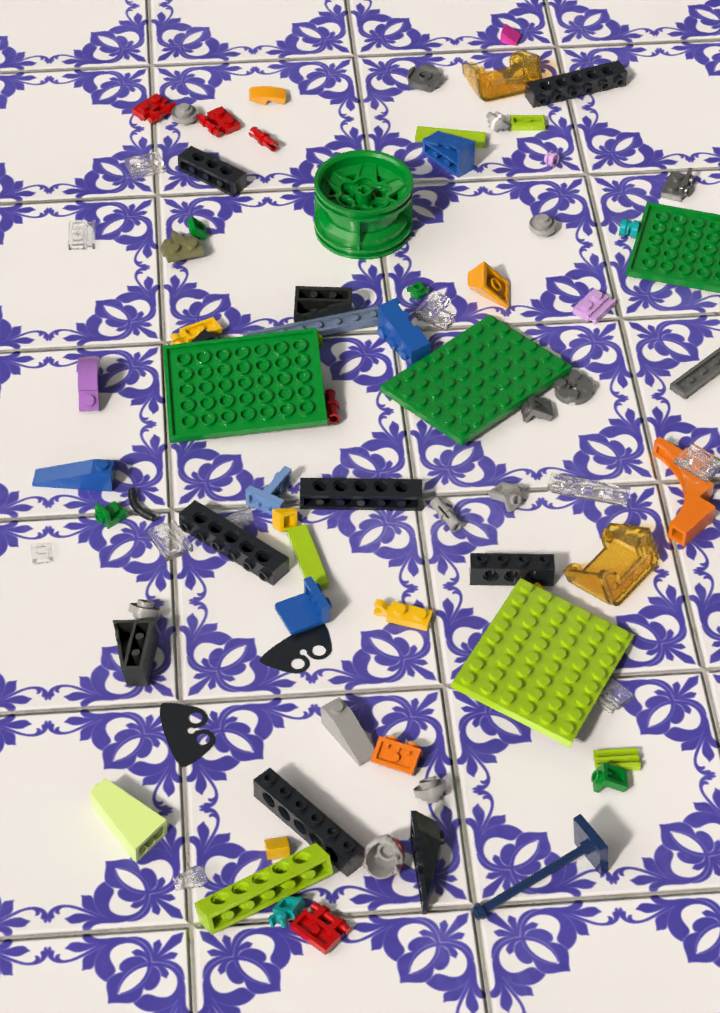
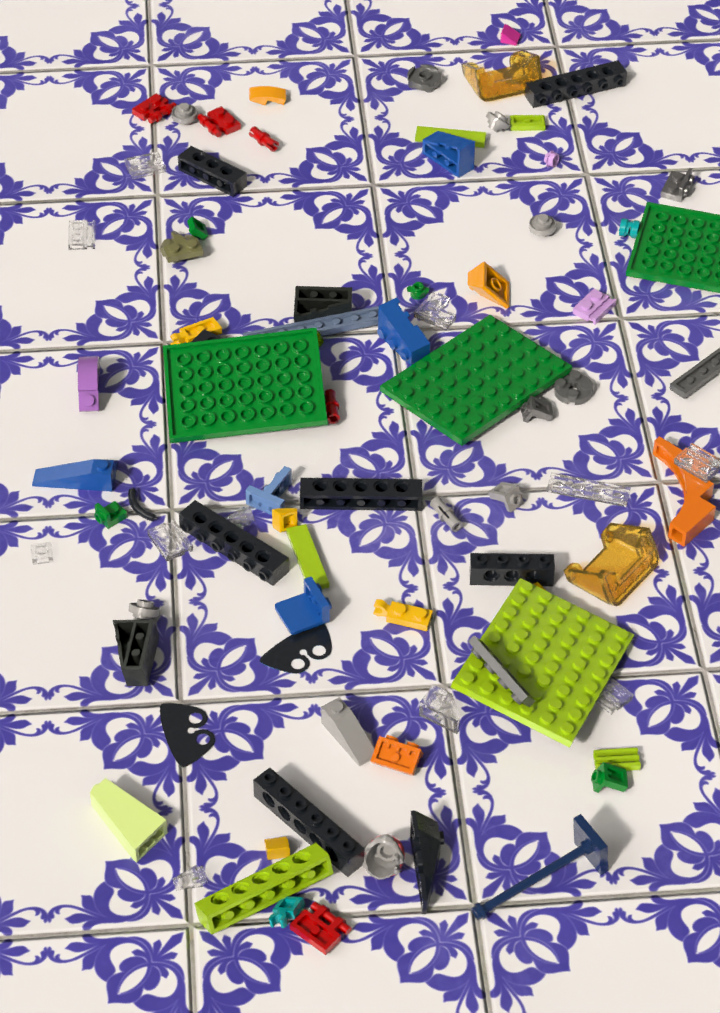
(363, 204): green wheel -> none
(430, 789): light grey plate -> none
(440, 709): none -> clear slope
(494, 665): none -> plate

